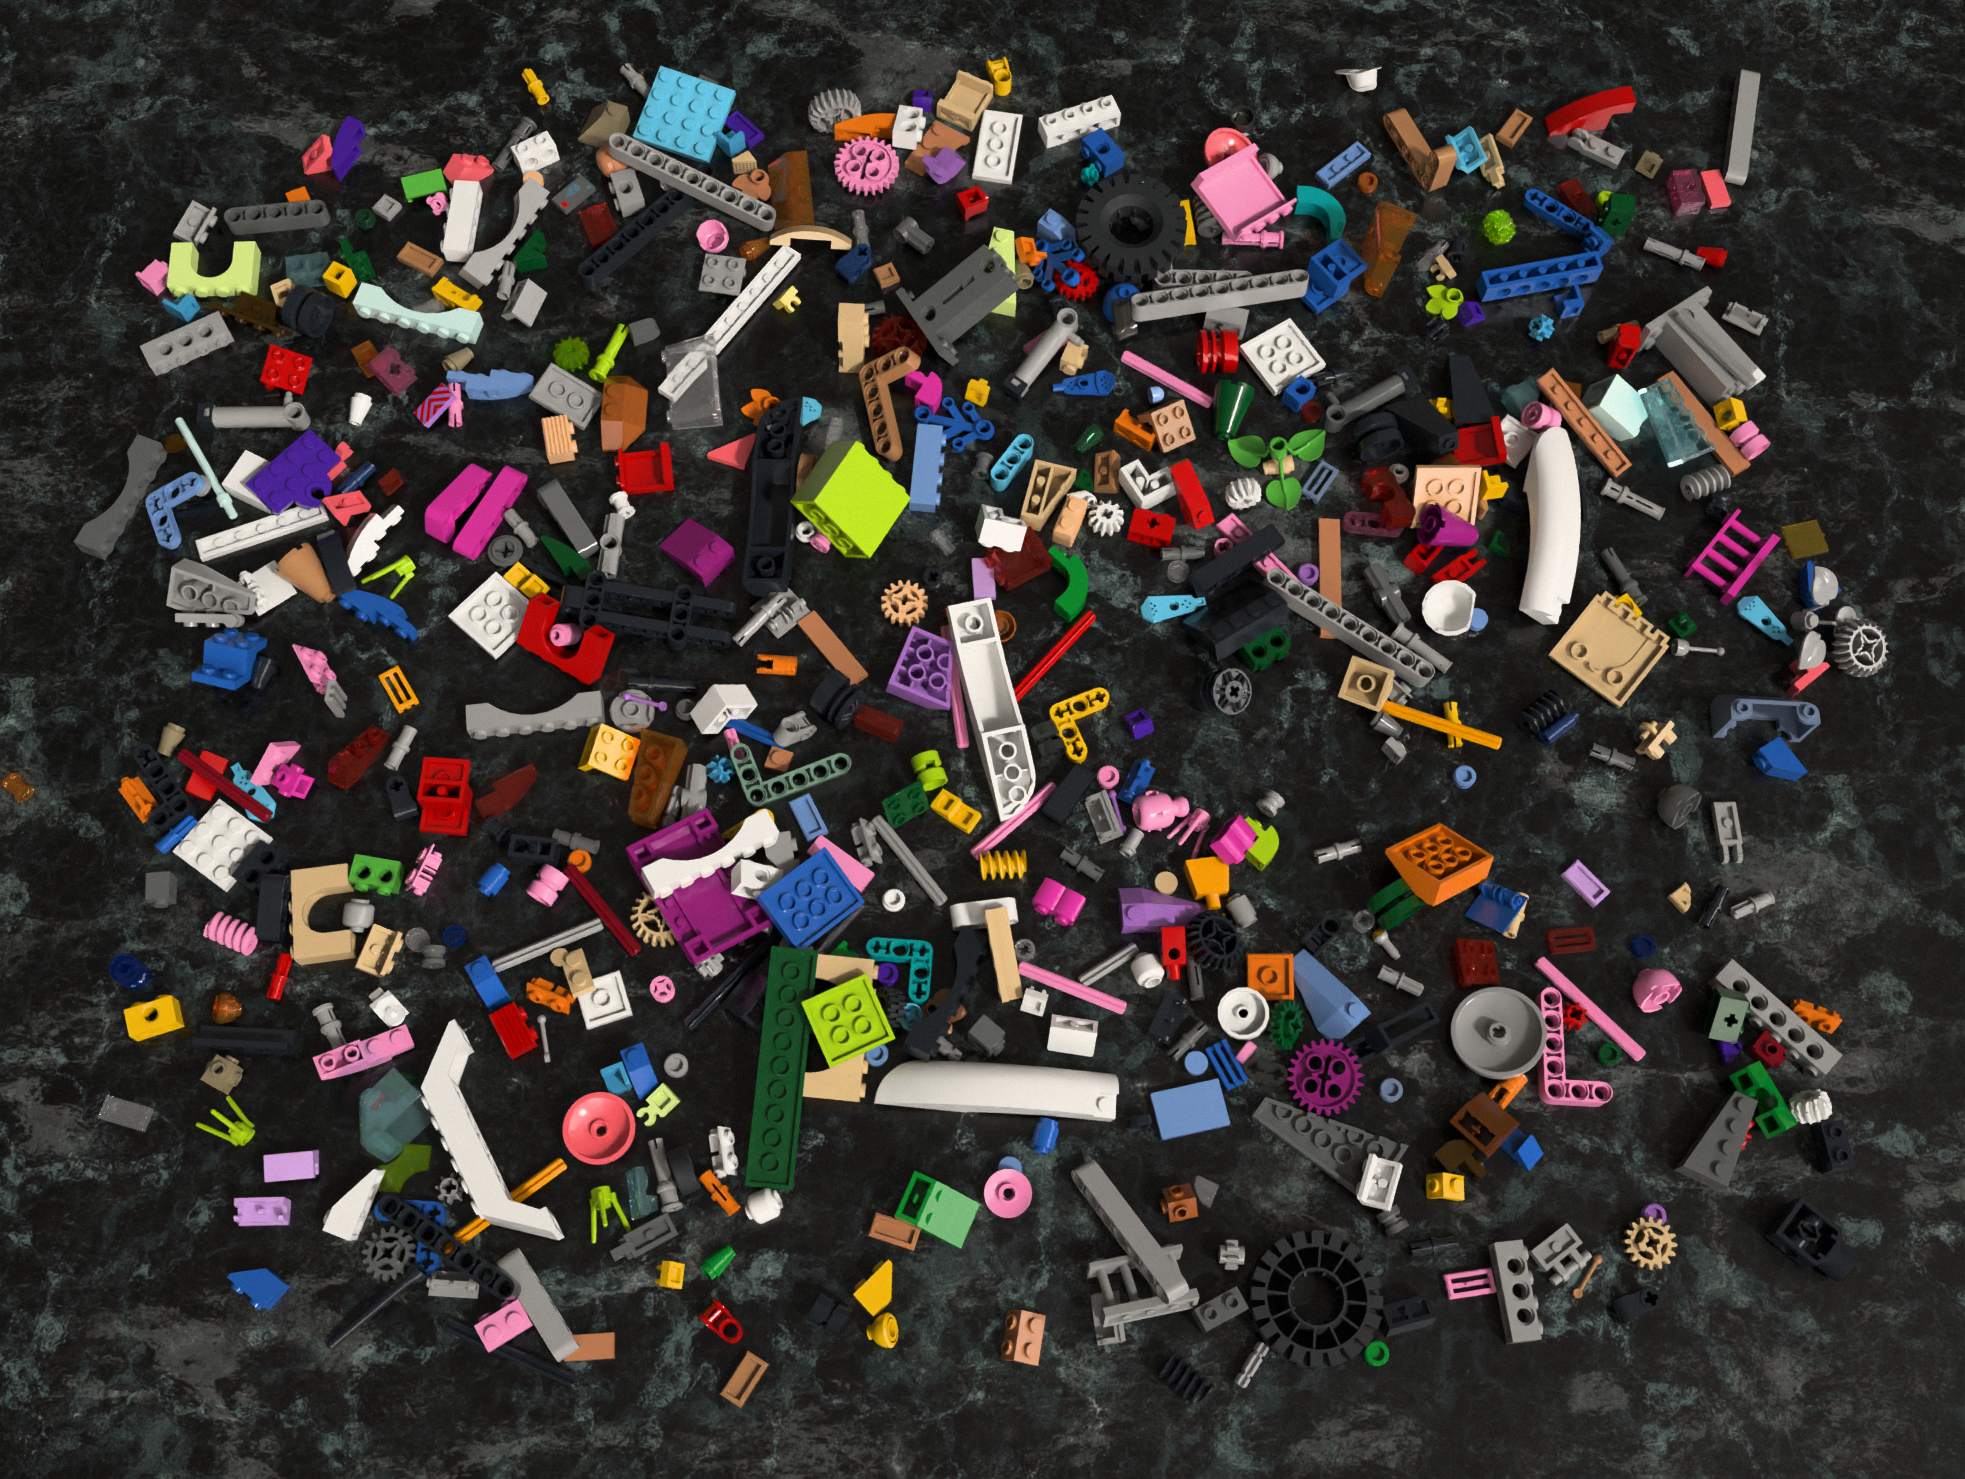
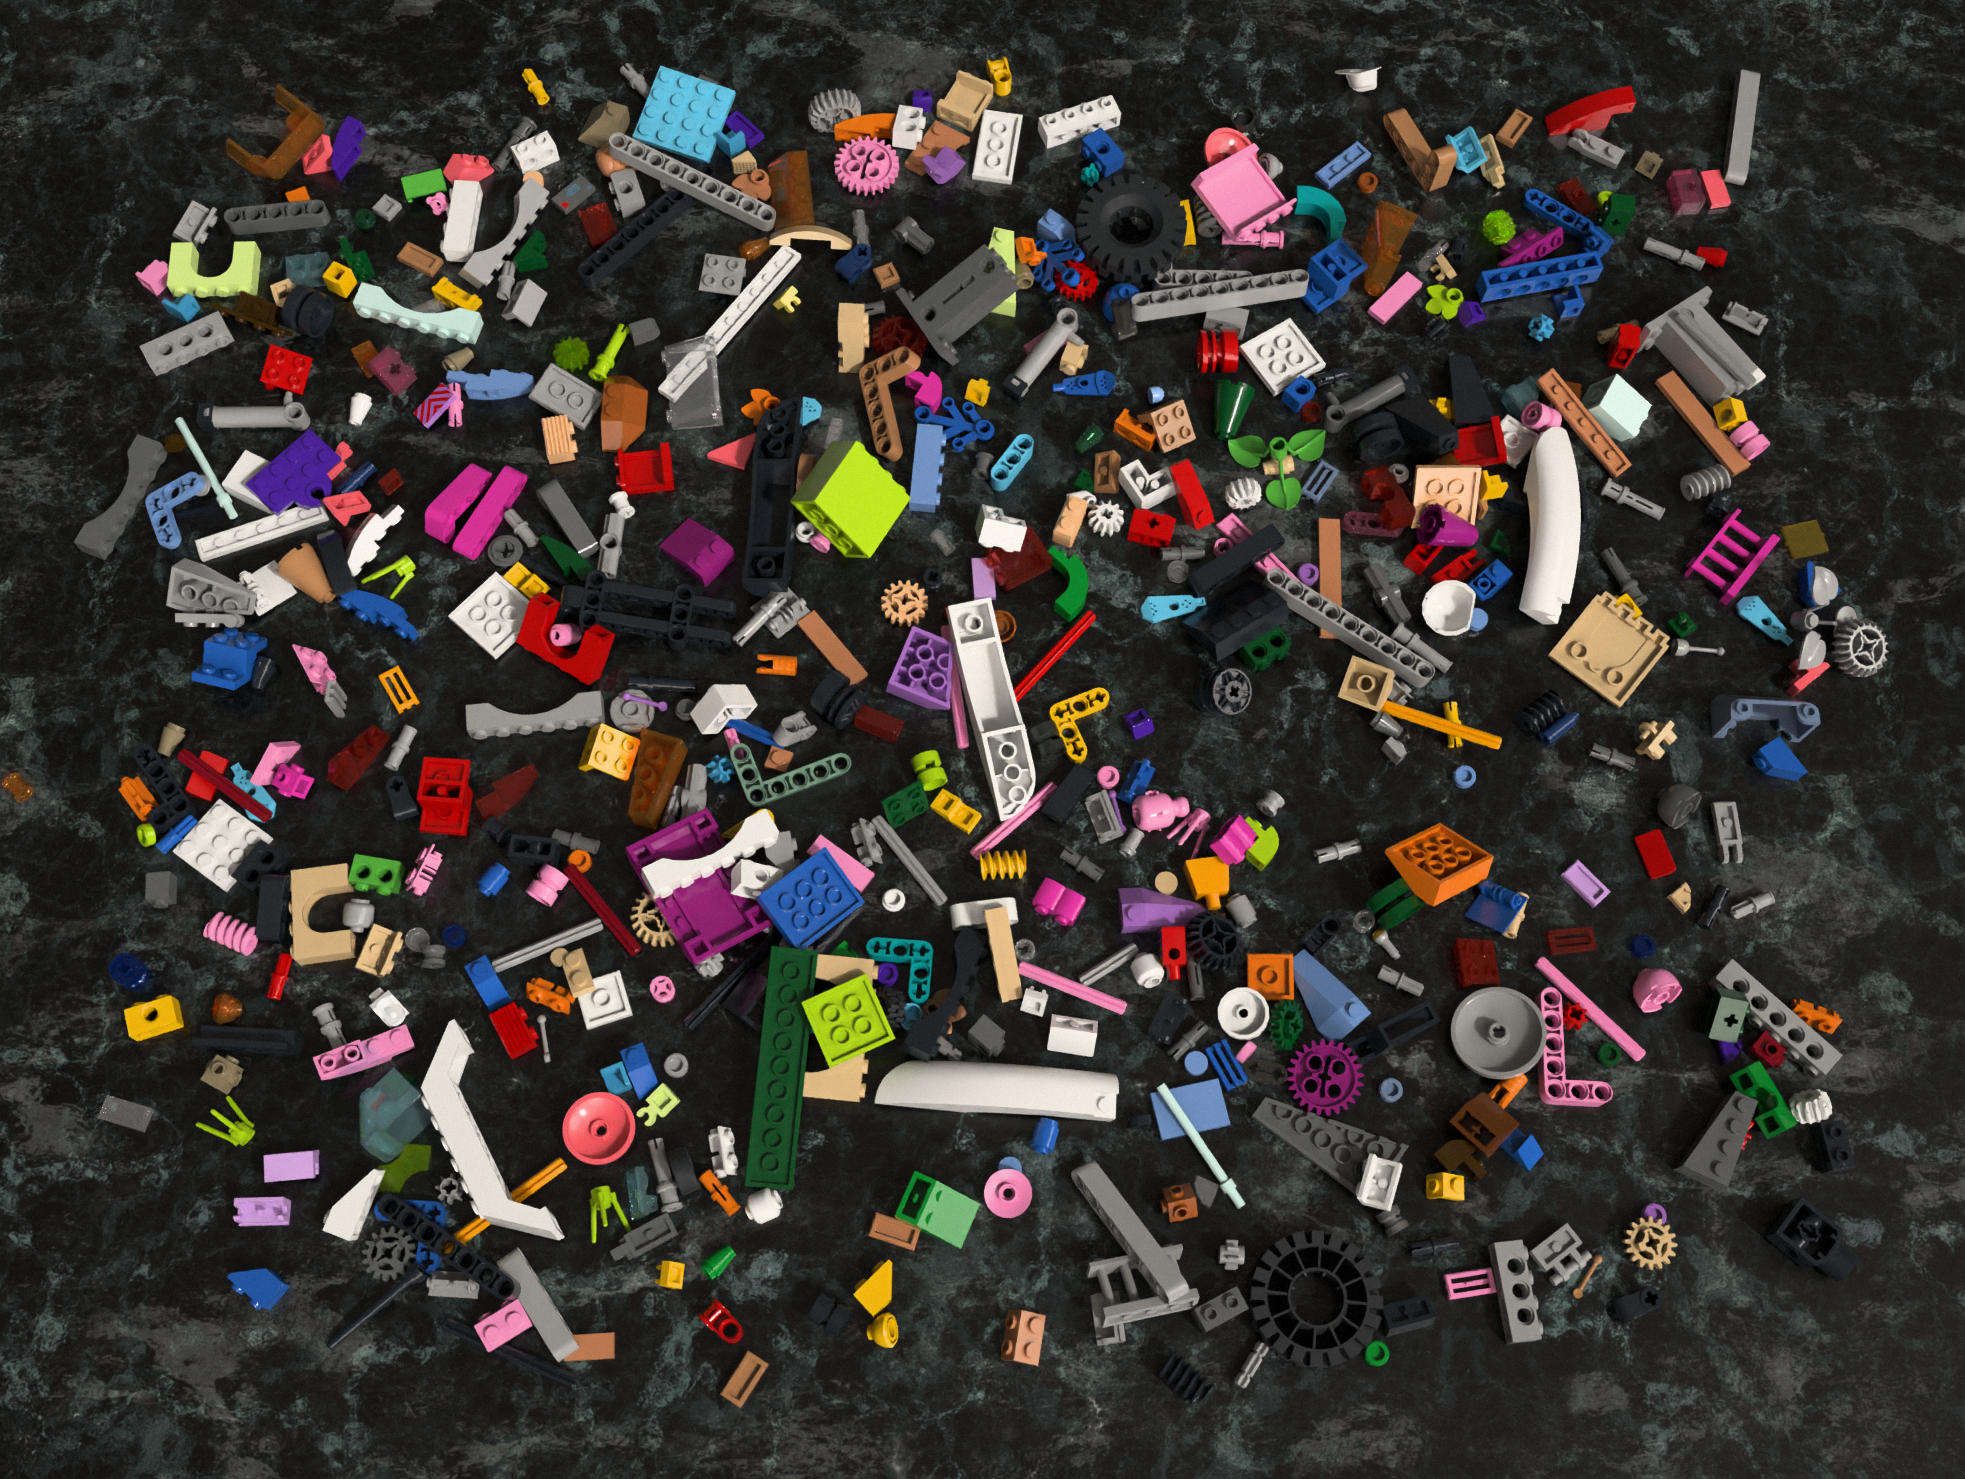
(146, 834): none -> lime tile
(305, 129): none -> clear orange windscreen
(712, 236): bright pink hair -> none
(808, 817): medium blue tile -> none
(877, 1056): medium blue tile -> none
(971, 202): red brick -> none
(1045, 491): tan wedge -> none
(1167, 379): bright pink axle -> none
(1227, 1185): none -> light aqua bar
(1395, 298): none -> bright pink tile
(1490, 580): none -> blue slope
(1530, 247): none -> magenta bracket
(1655, 854): none -> red slope
(1674, 424): clear light blue wedge -> none

